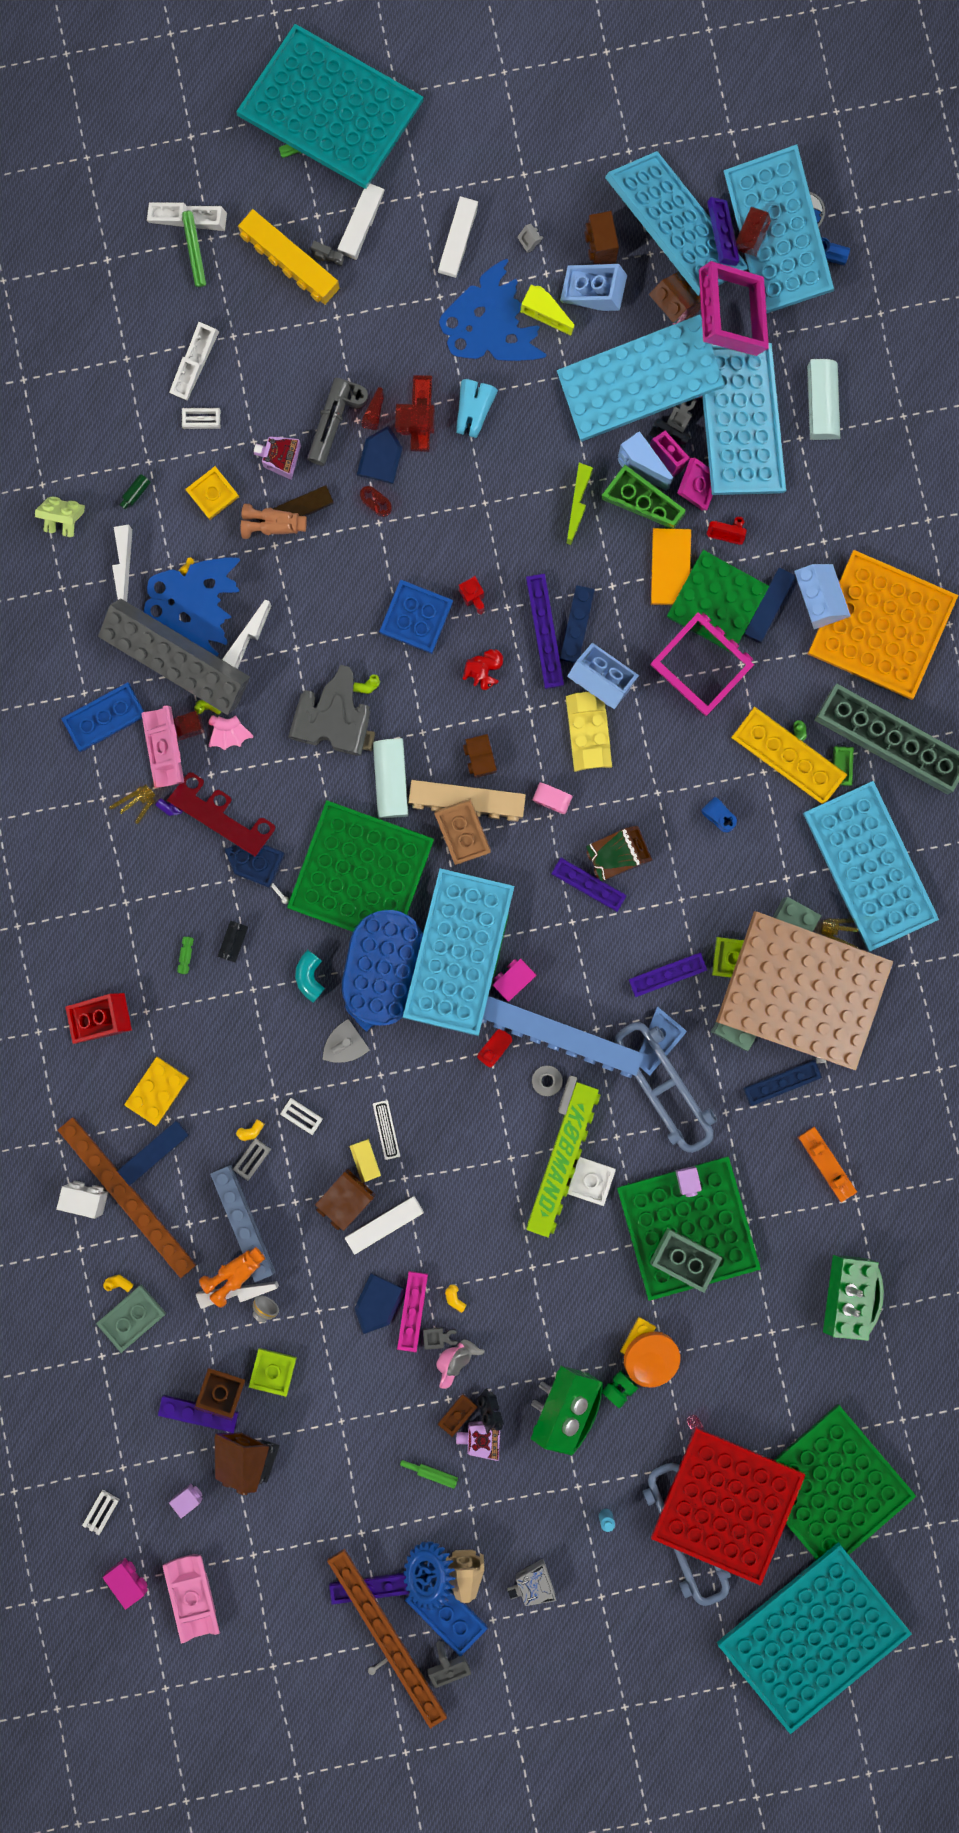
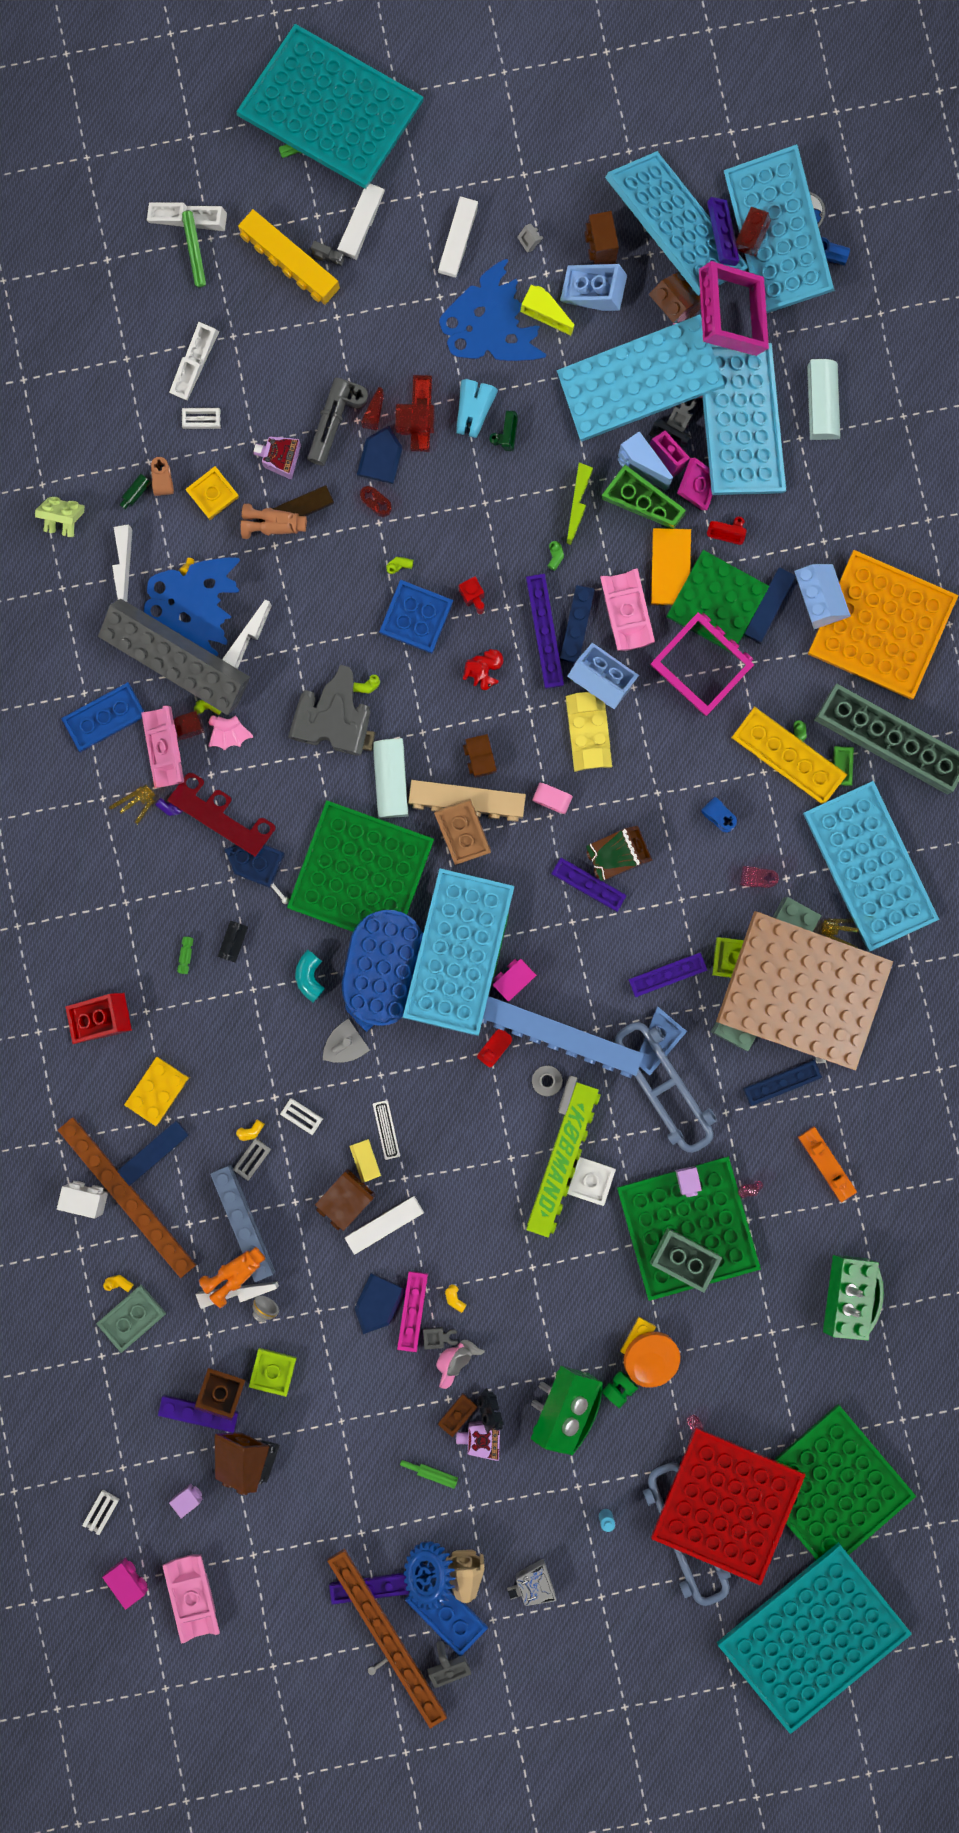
(161, 480): none -> nougat piece
(397, 563): none -> lime arm
(507, 439): none -> dark green piece
(557, 555): none -> bright green arm
(627, 610): none -> bright pink piece
(750, 1189): none -> clear pink arm
(755, 877): none -> clear pink piece

